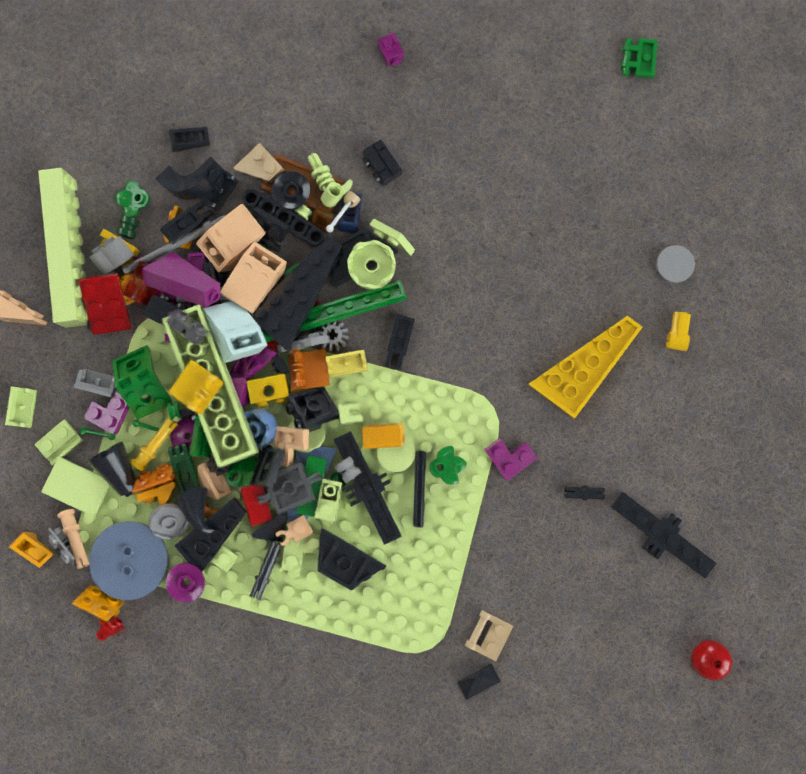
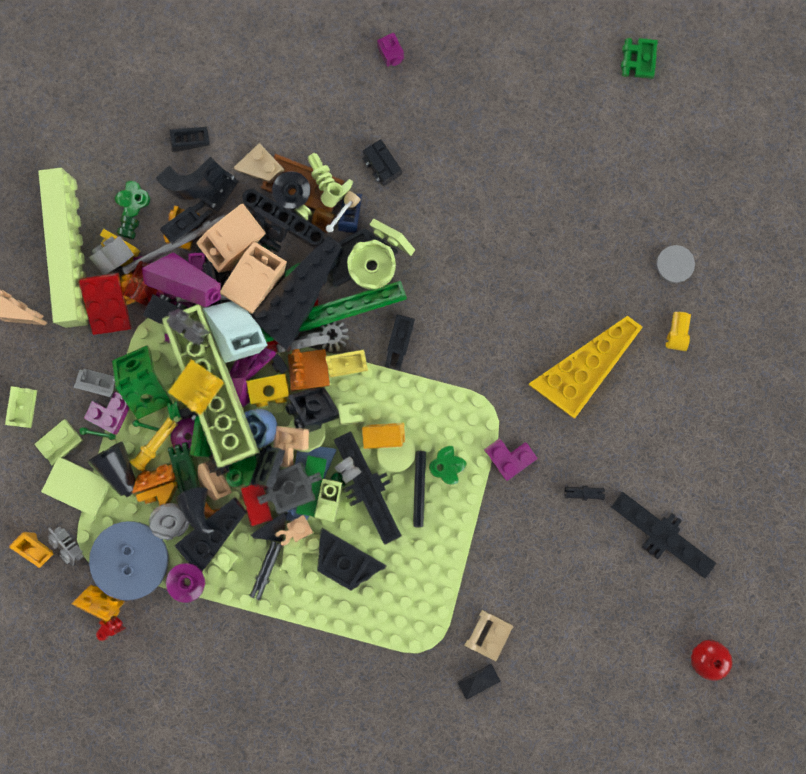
(71, 530): light nougat pin -> none

